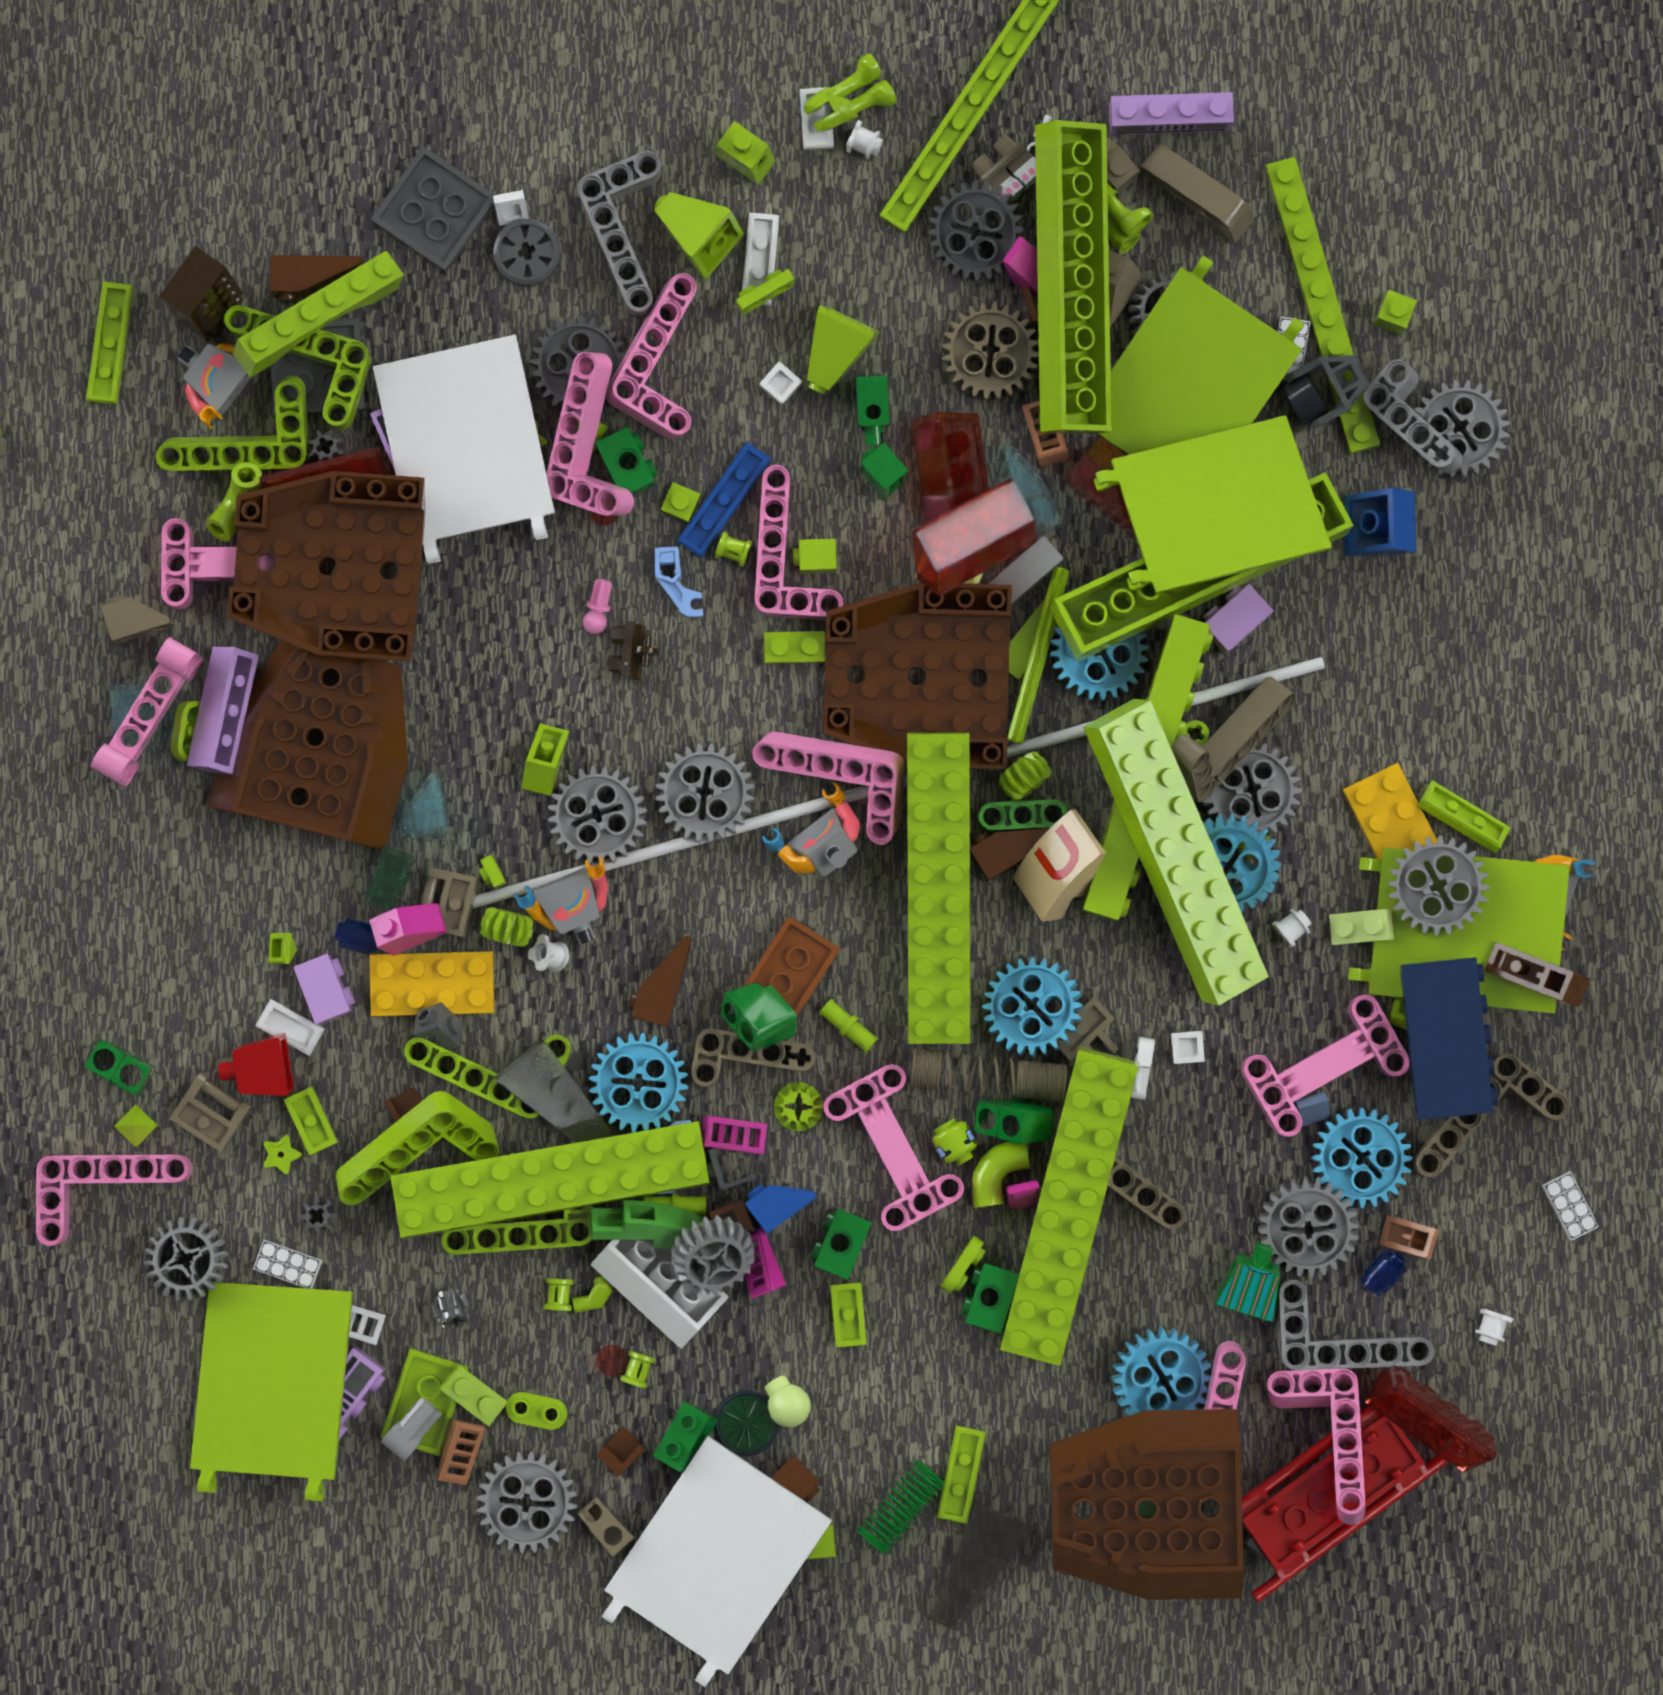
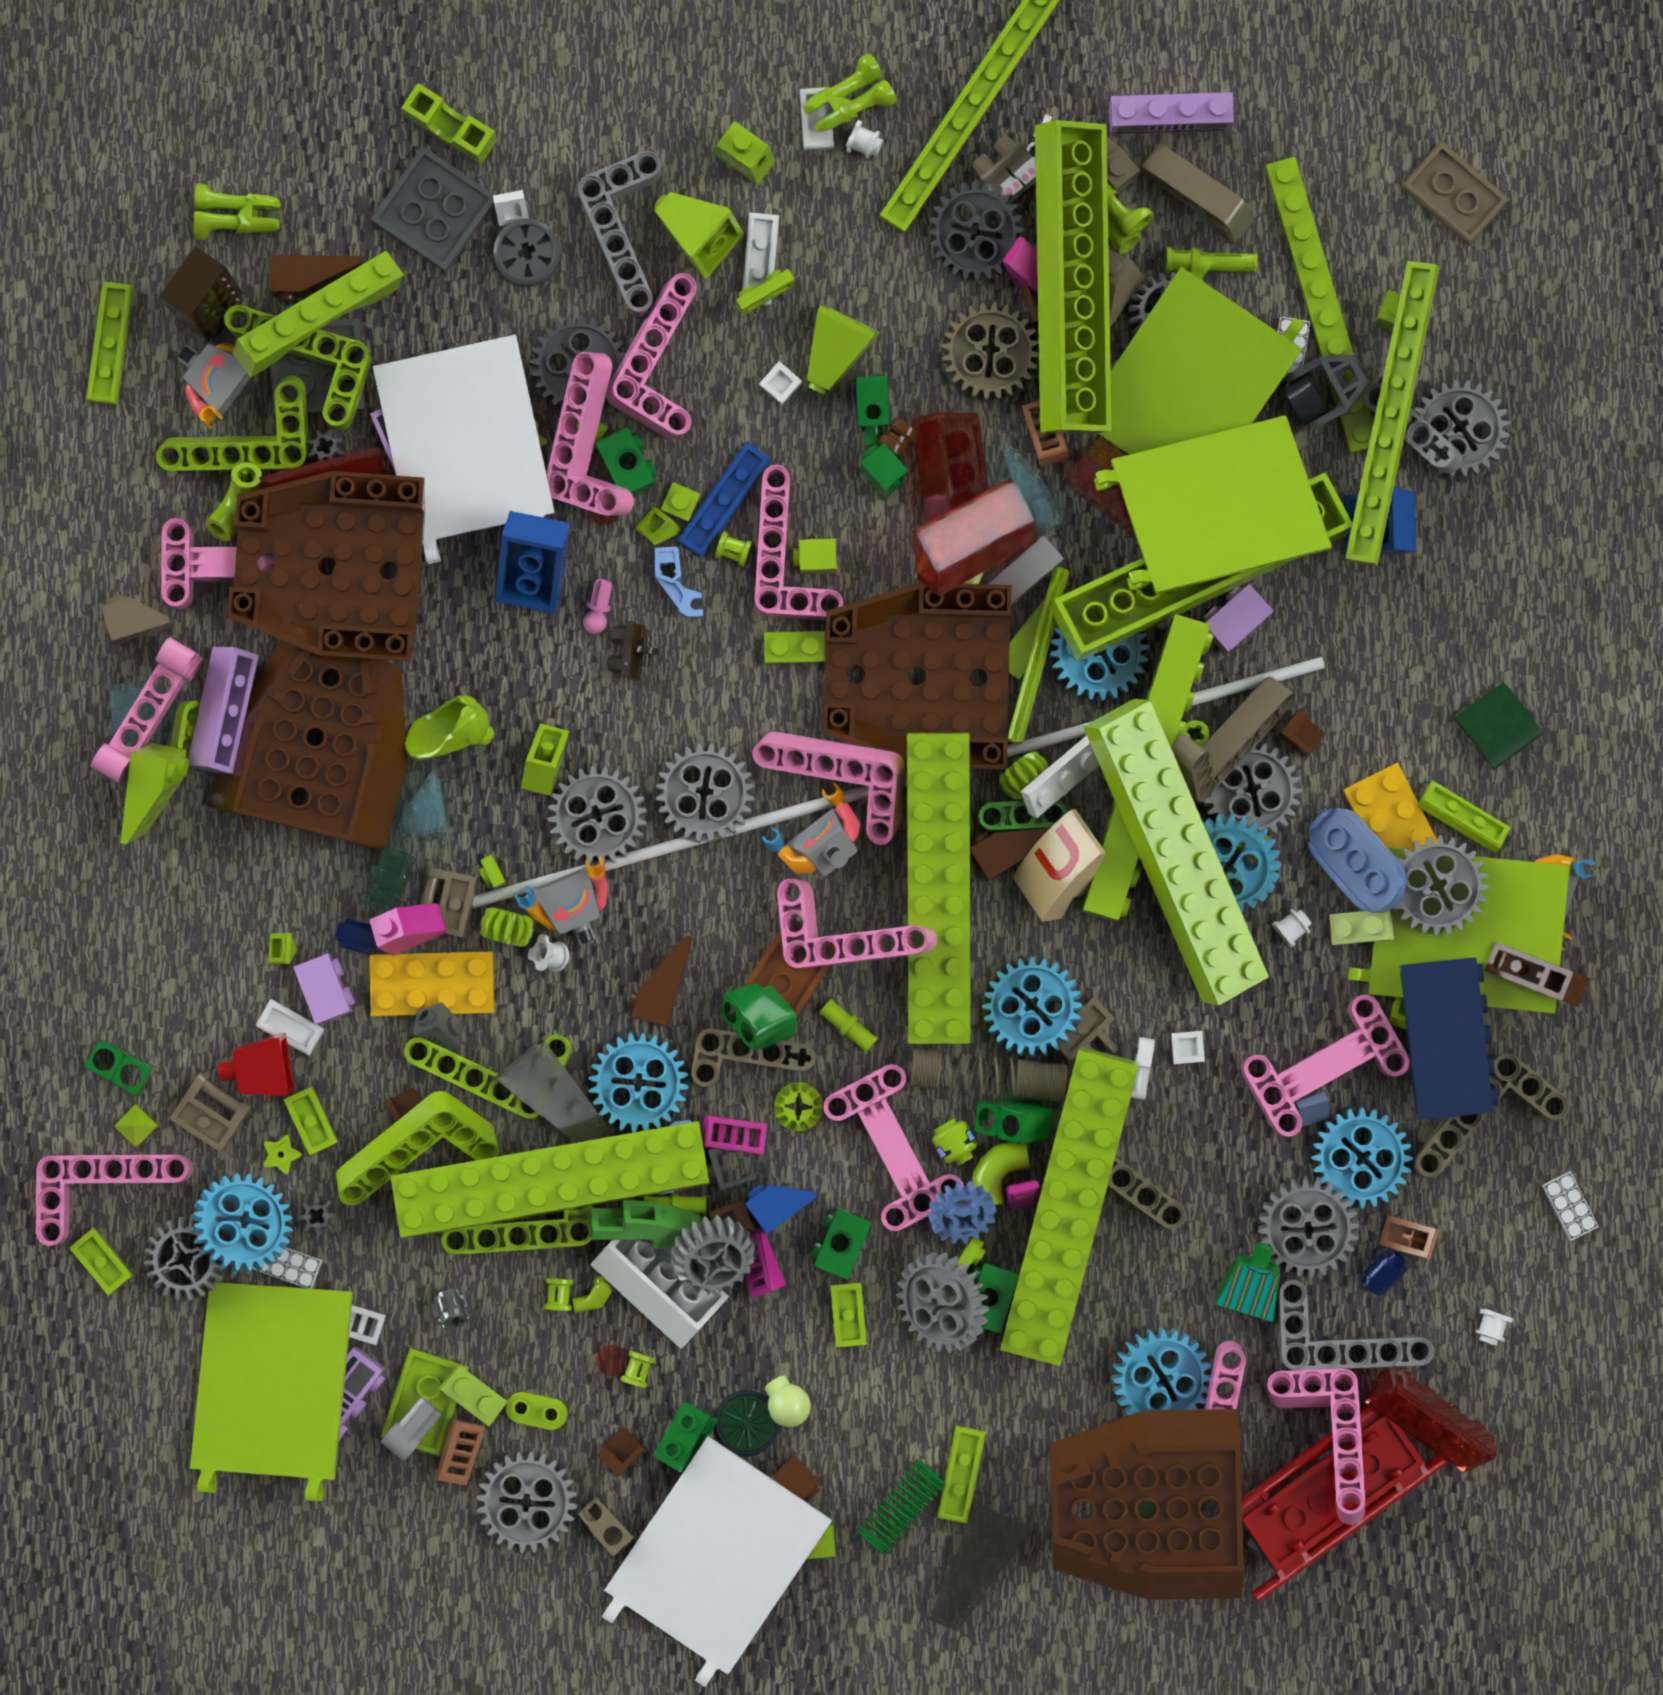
(101, 1261): none -> lime plate
(152, 780): none -> lime slope
(239, 1250): none -> medium azure gear
(245, 222): none -> lime piece
(440, 120): none -> lime arch
(449, 729): none -> lime hair
(532, 562): none -> blue brick
(657, 526): none -> lime slope
(844, 943): none -> bright pink beam
(899, 437): none -> reddish brown wheel
(942, 1302): none -> light grey gear
(962, 1212): none -> medium blue gear
(1059, 778): none -> white plate
(1222, 261): none -> lime pin
(1301, 733): none -> reddish brown panel
(1357, 860): none -> medium blue tile
(1392, 413): none -> lime plate
(1455, 193): none -> dark tan tile
(1498, 725): none -> dark green slope

